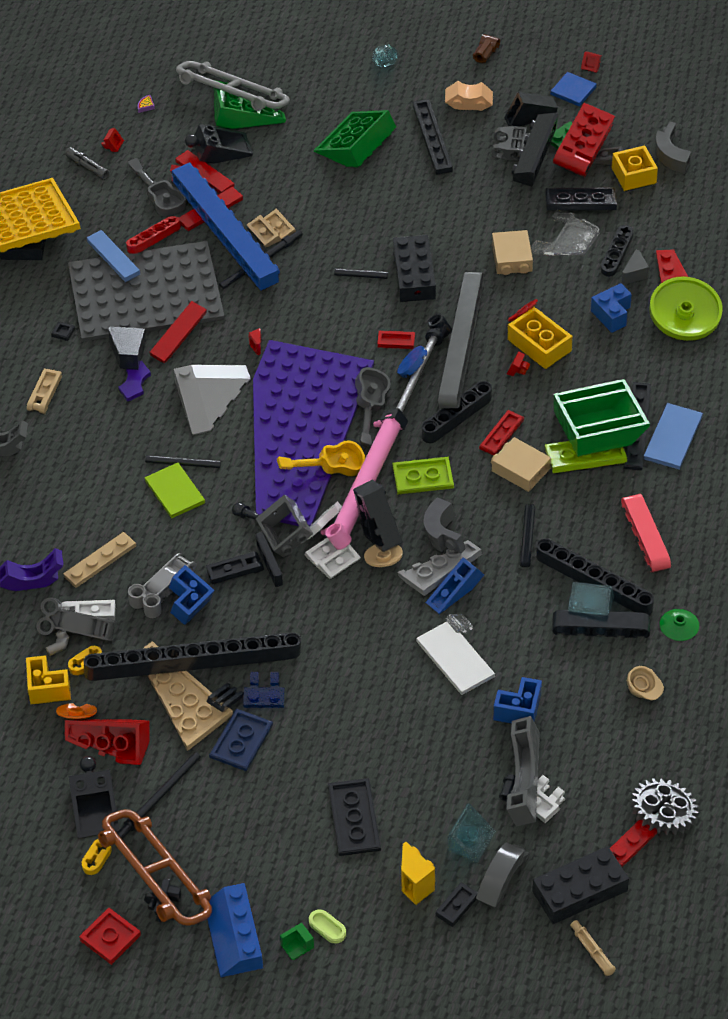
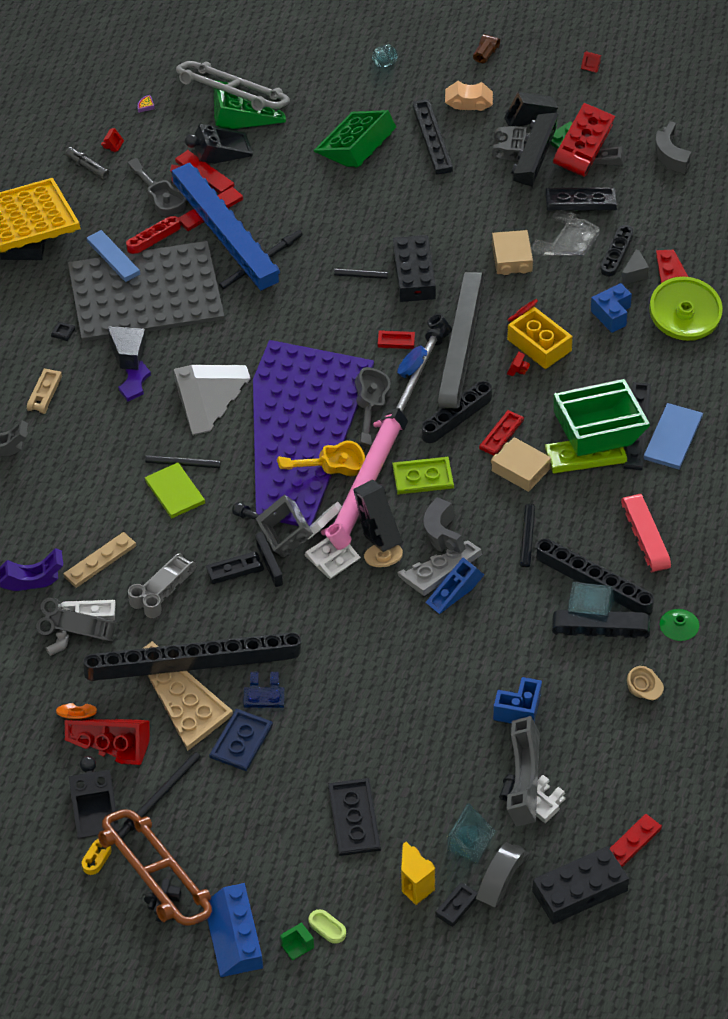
(44, 684): yellow brick -> none
(79, 659): yellow beam -> none
(110, 936): red plate -> none
(178, 332): red tile -> none
(192, 594): blue brick -> none
(222, 694): black tile -> none
(255, 340): red slope -> none
(271, 228): tan slope -> none
(455, 658): white tile -> none
(459, 623): clear tile -> none
(573, 89): blue tile -> none
(594, 950): tan piece -> none
(634, 168): yellow brick -> none
(652, 806): dark grey gear -> none

